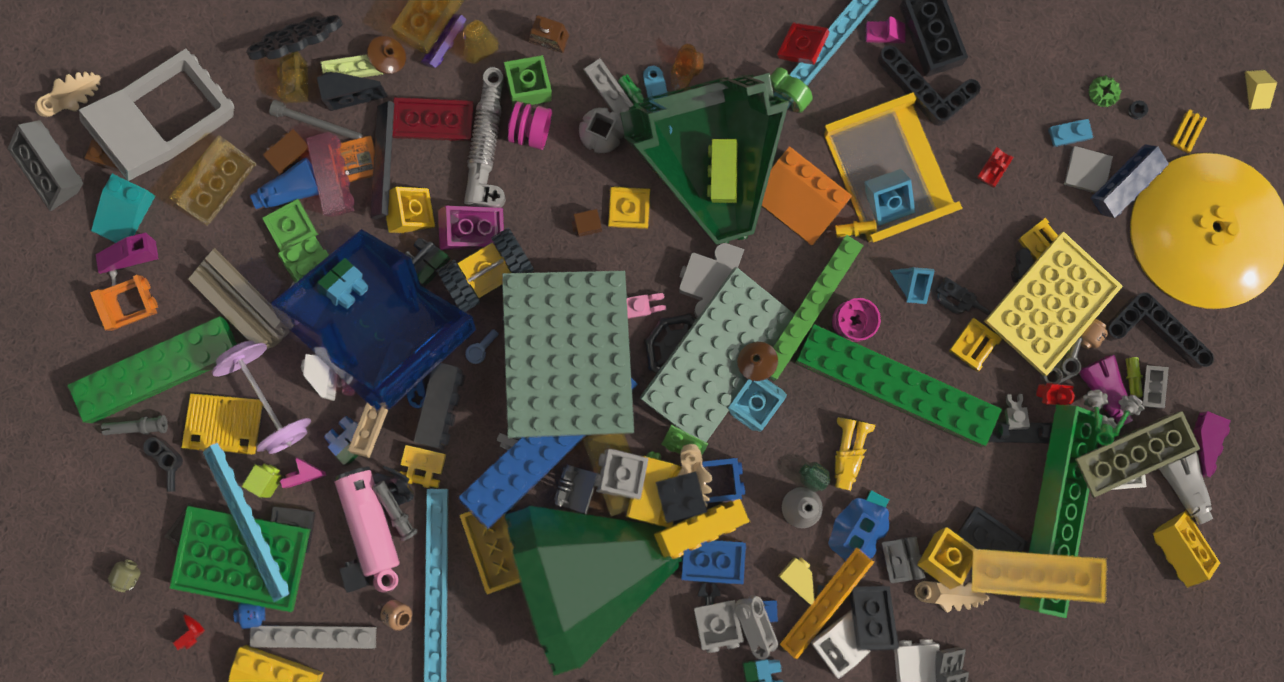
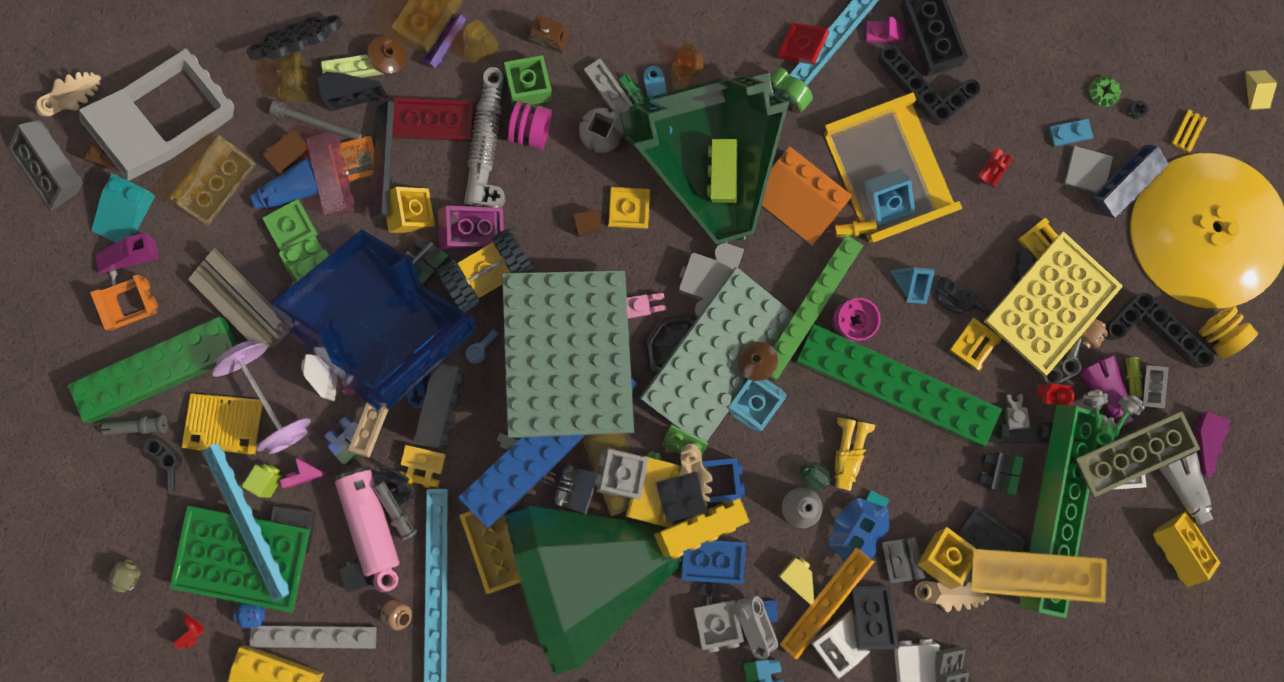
(341, 282): dark azure hips -> none
(1000, 482): none -> black hips
(1229, 334): none -> yellow wheel

